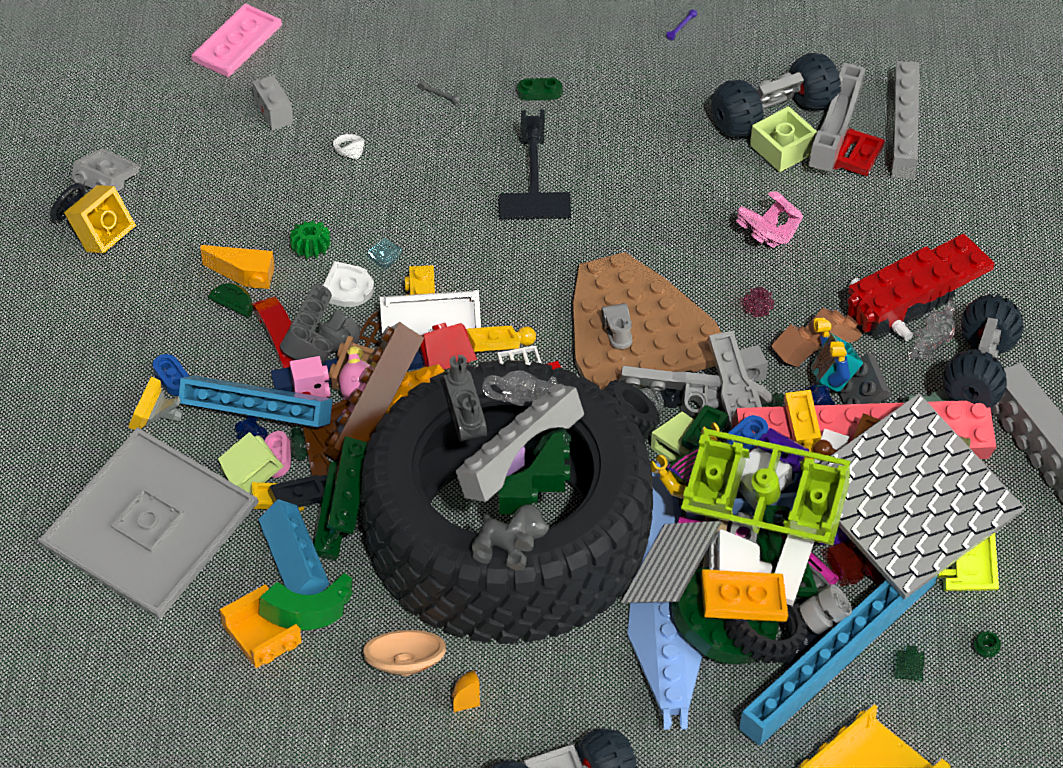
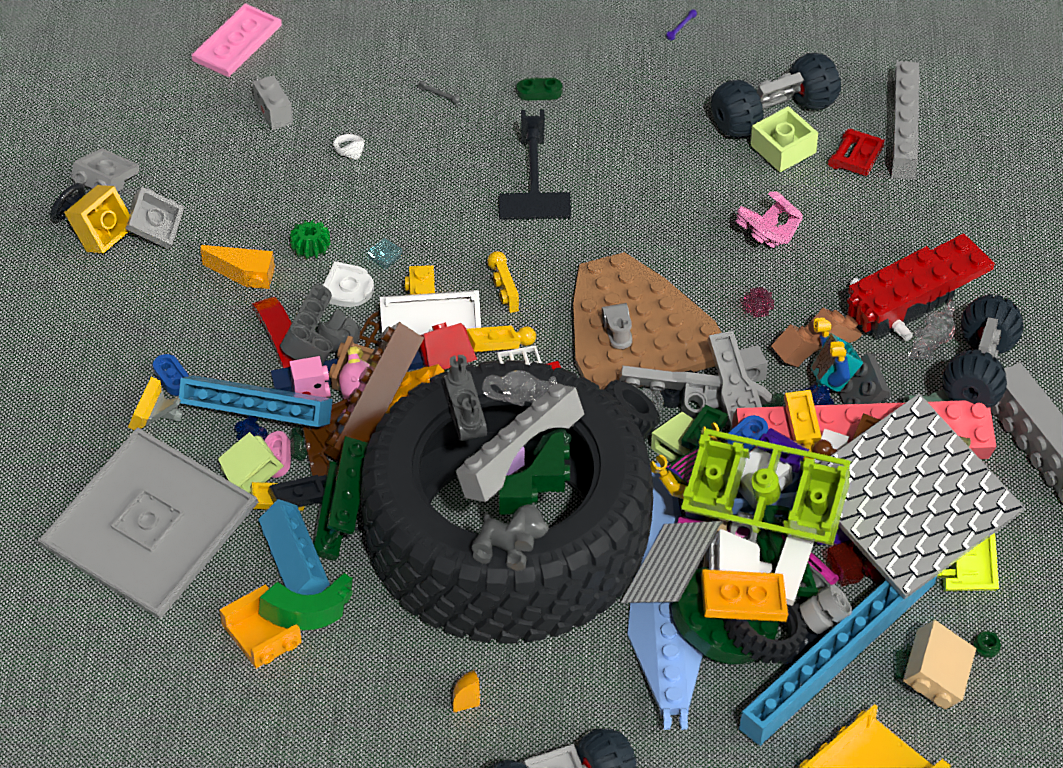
(154, 217): none -> light grey plate
(233, 297): dark green plate -> none
(404, 651): light nougat dish -> none
(503, 280): none -> yellow plate
(832, 133): light grey arch -> none
(939, 664): none -> tan brick

